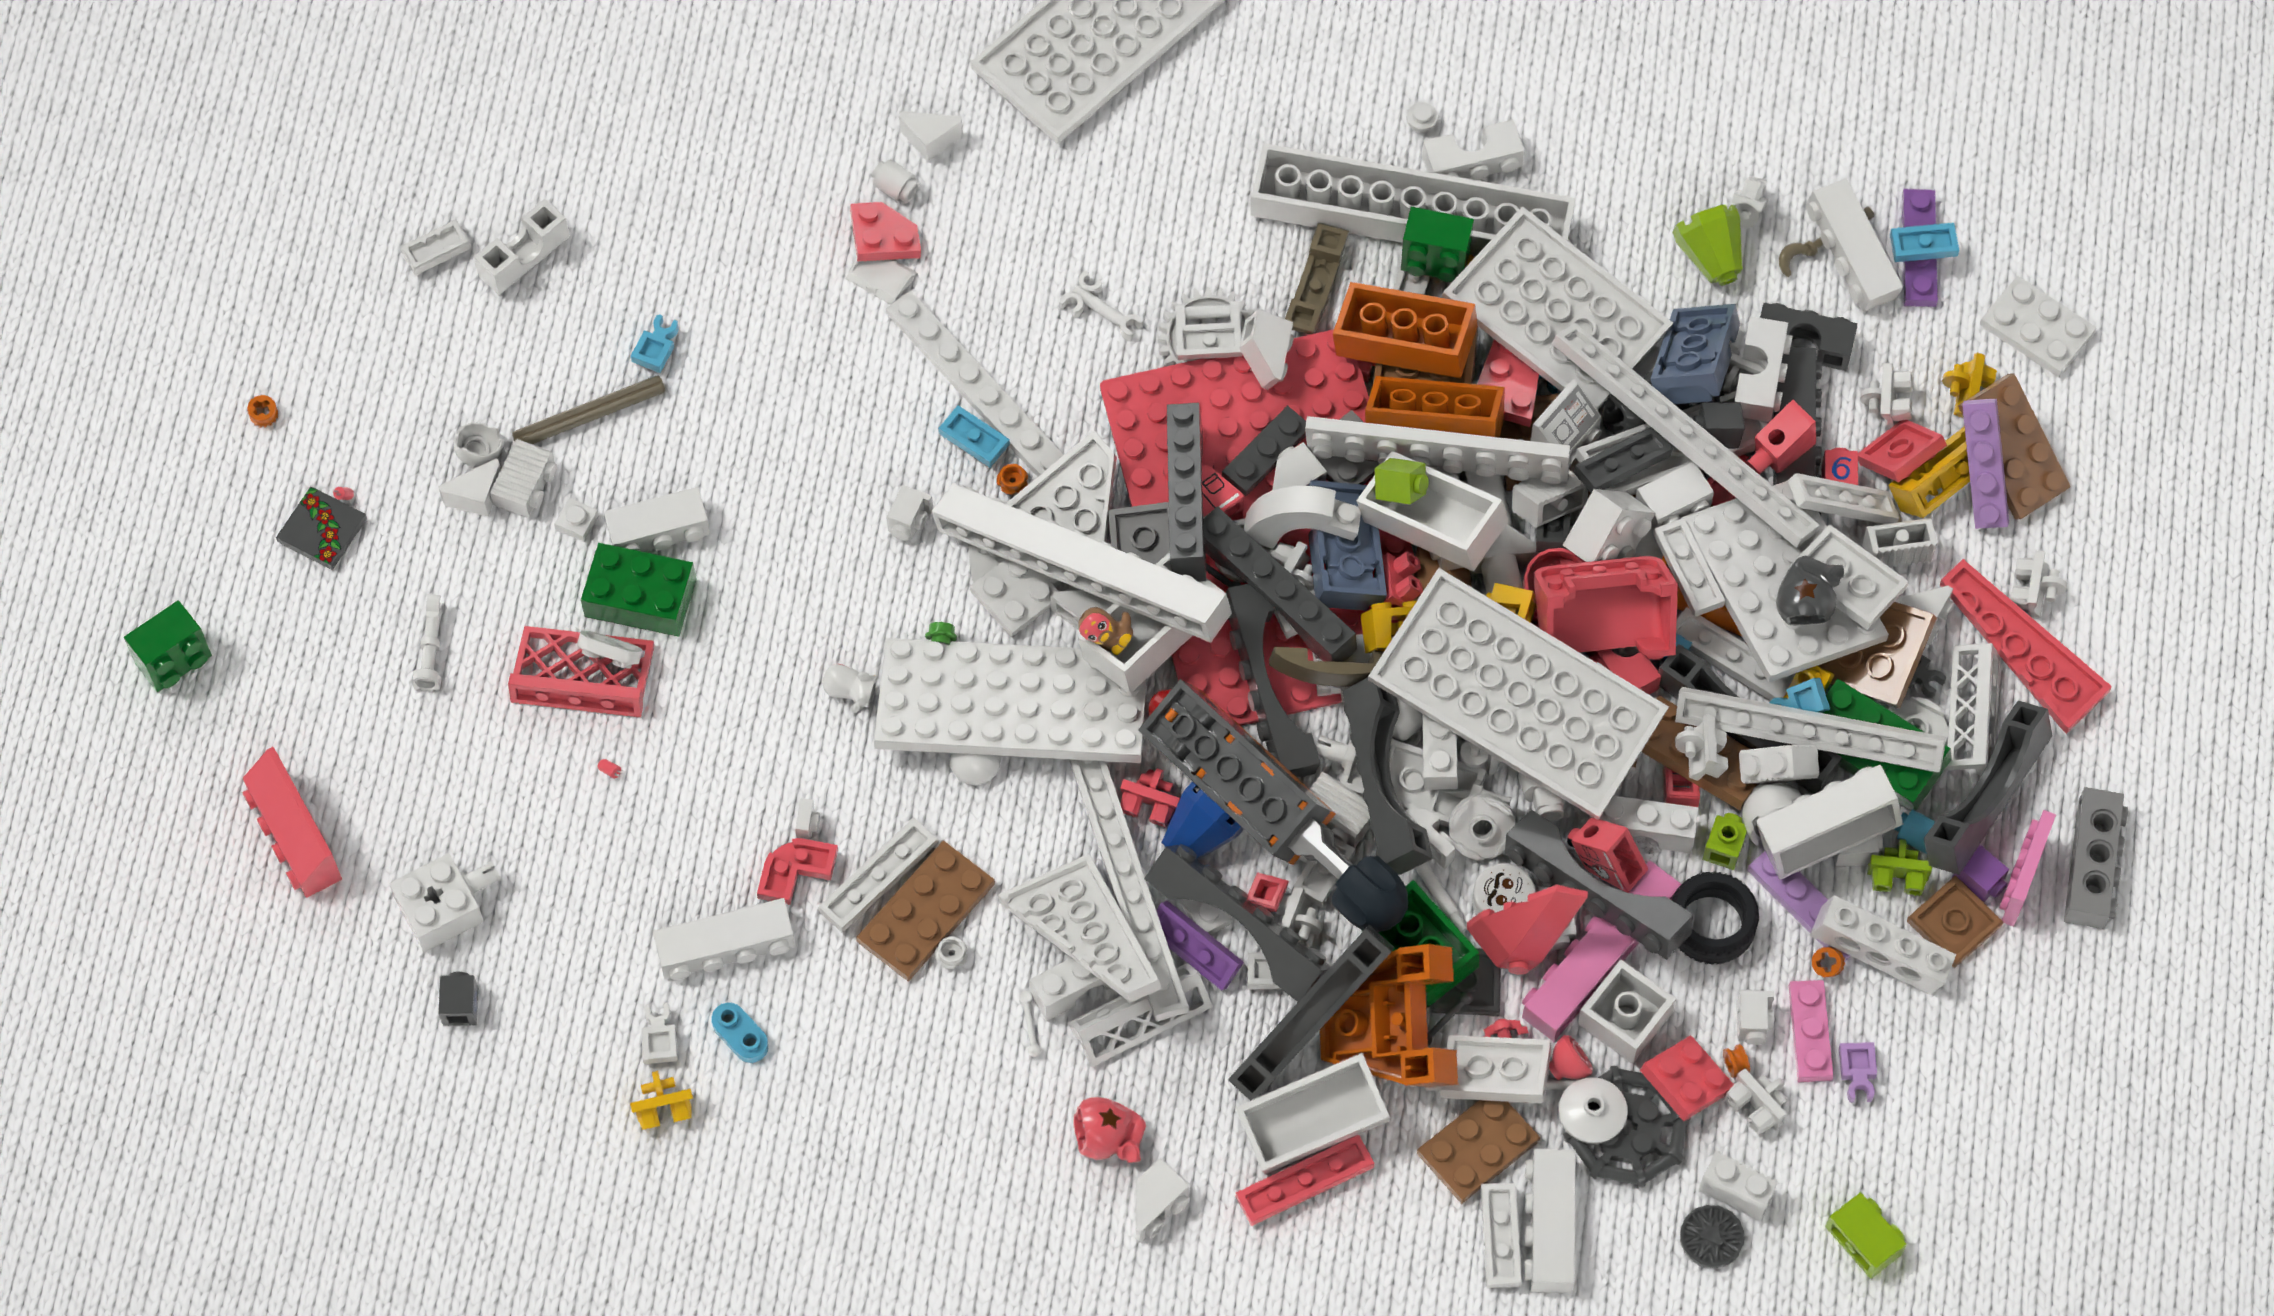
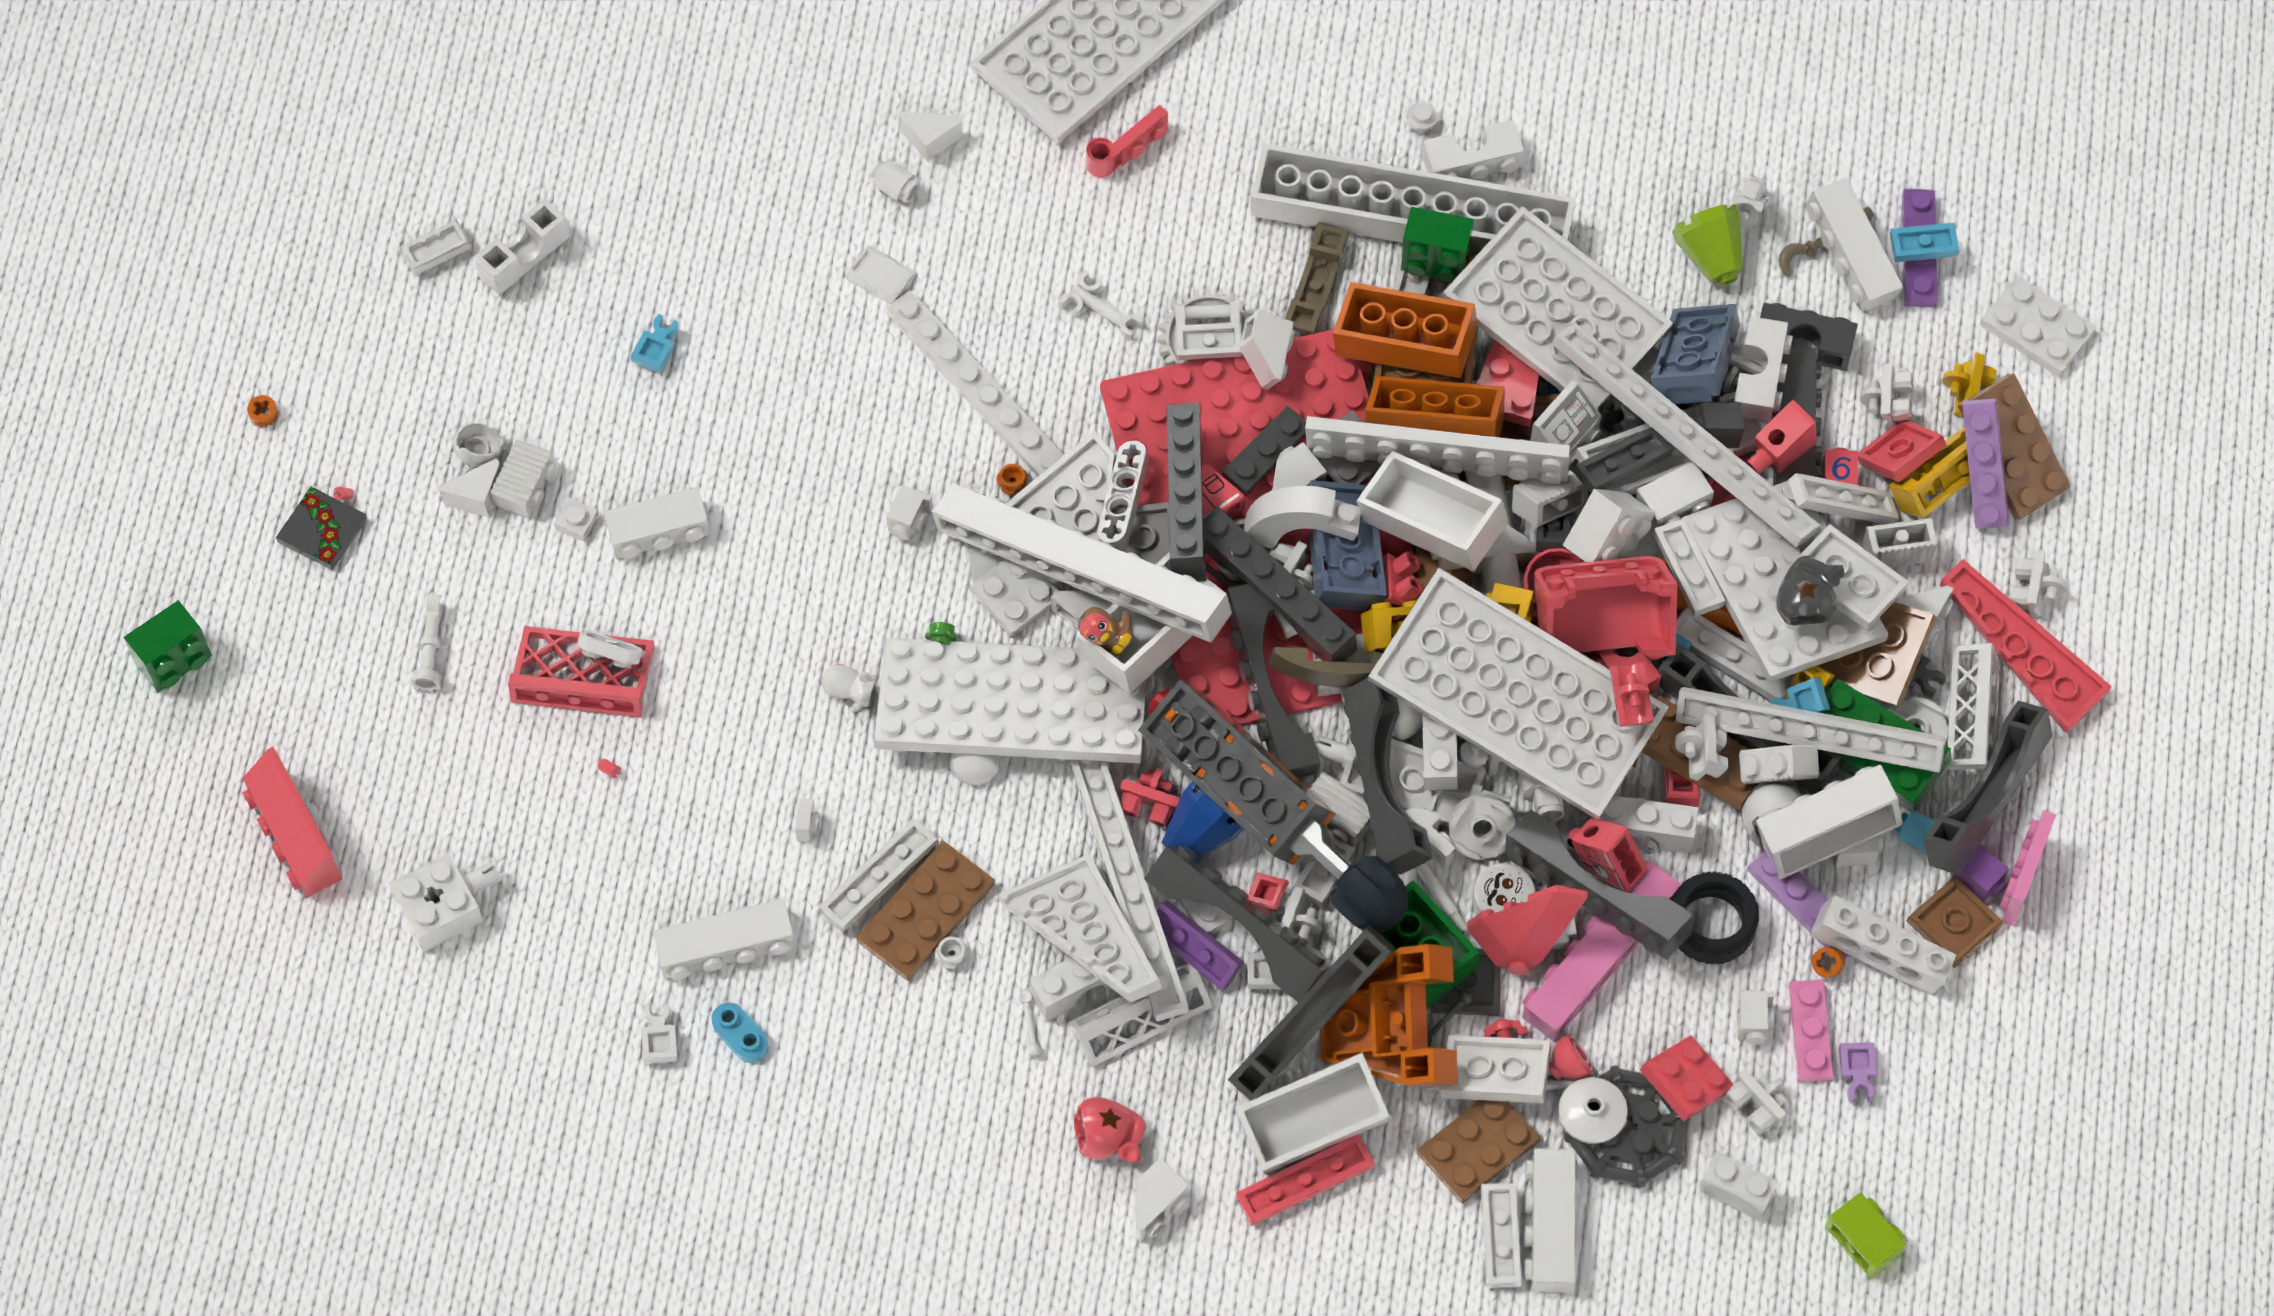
(458, 999): dark grey brick -> none
(590, 411): dark tan axle -> none
(638, 589): green brick -> none
(646, 1109): yellow hips -> none
(794, 858): coral plate -> none
(883, 233): coral plate -> none
(974, 436): medium azure plate -> none
(1126, 496): none -> white beam
(1127, 146): none -> coral plate
(1400, 481): lime brick -> none
(1626, 1011): white brick -> none
(1631, 695): none -> coral hips
(1712, 1236): dark grey wheel -> none
(1725, 850): lime brick -> none
(1736, 1060): orange bush -> none
(1899, 864): lime hips -> none
(2083, 906): light grey brick -> none

